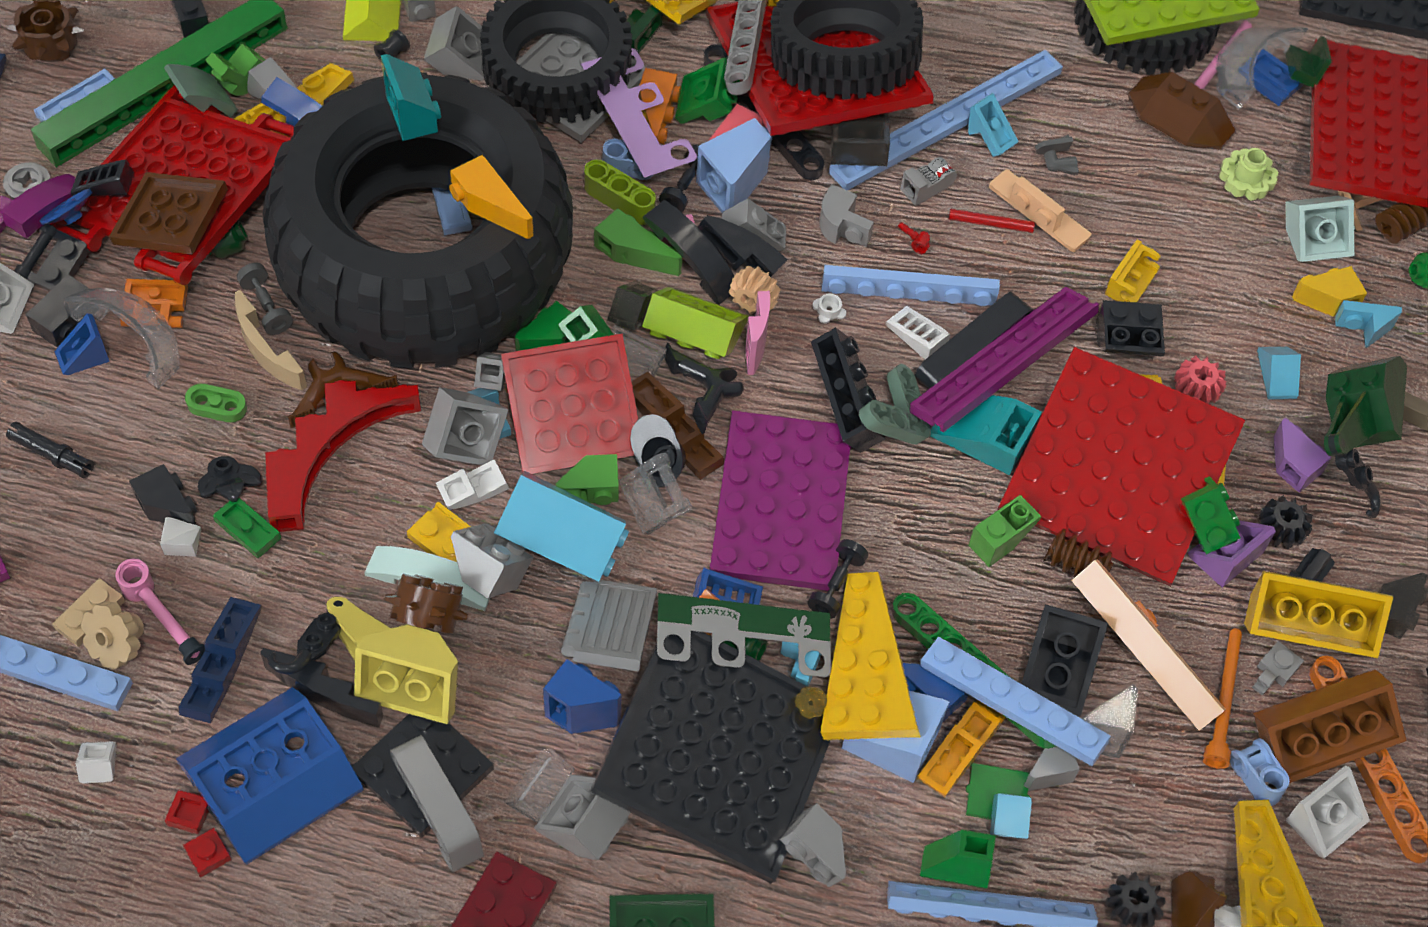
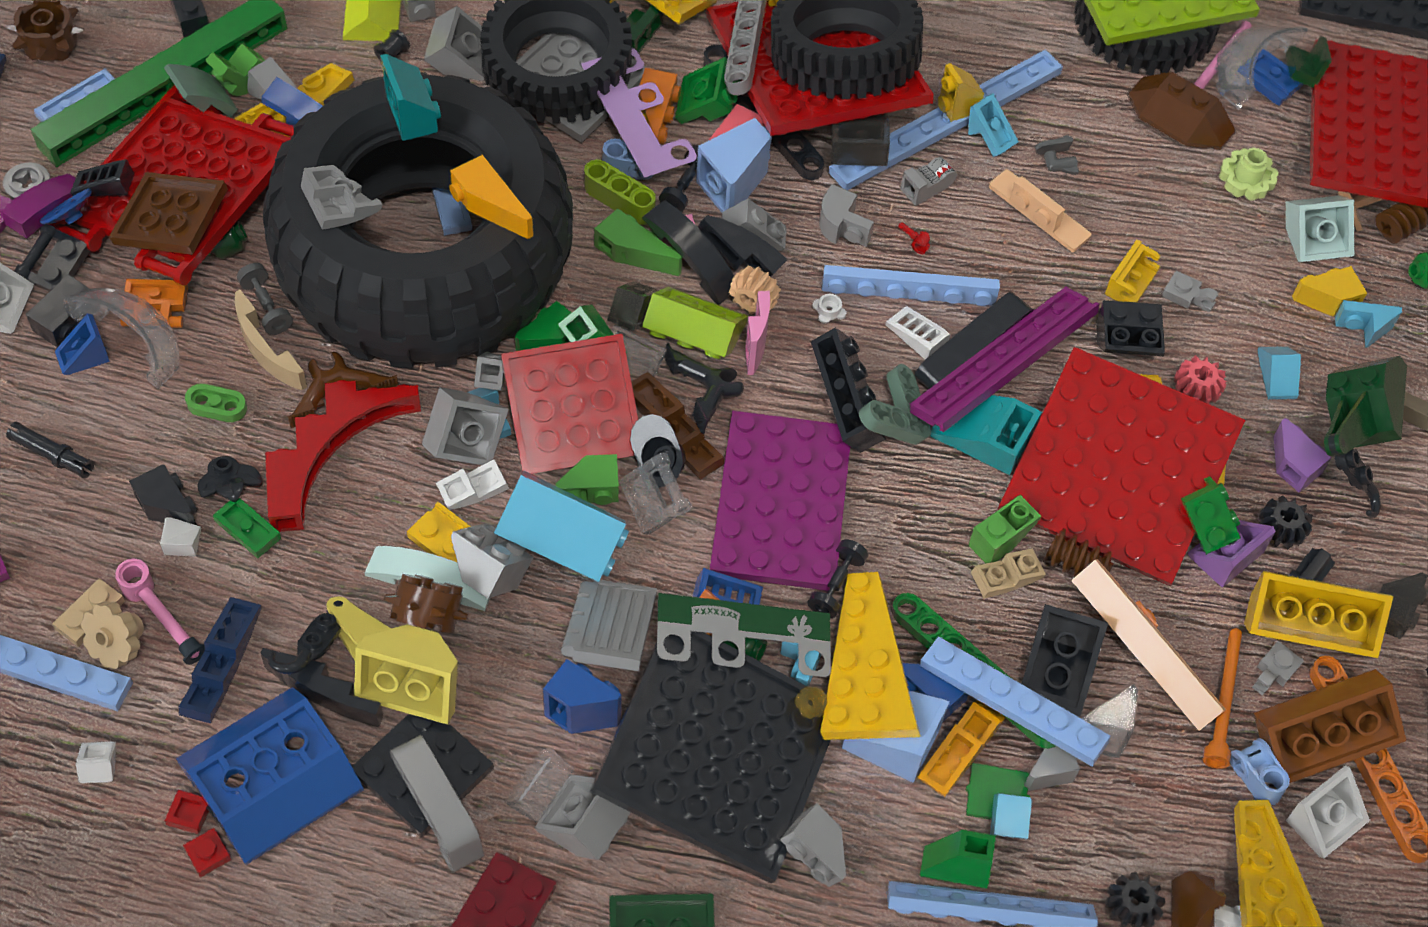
(336, 198): none -> light grey slope
(958, 92): none -> yellow slope
(991, 220): red bar -> none
(1009, 574): none -> tan slope
(1187, 291): none -> light grey plate

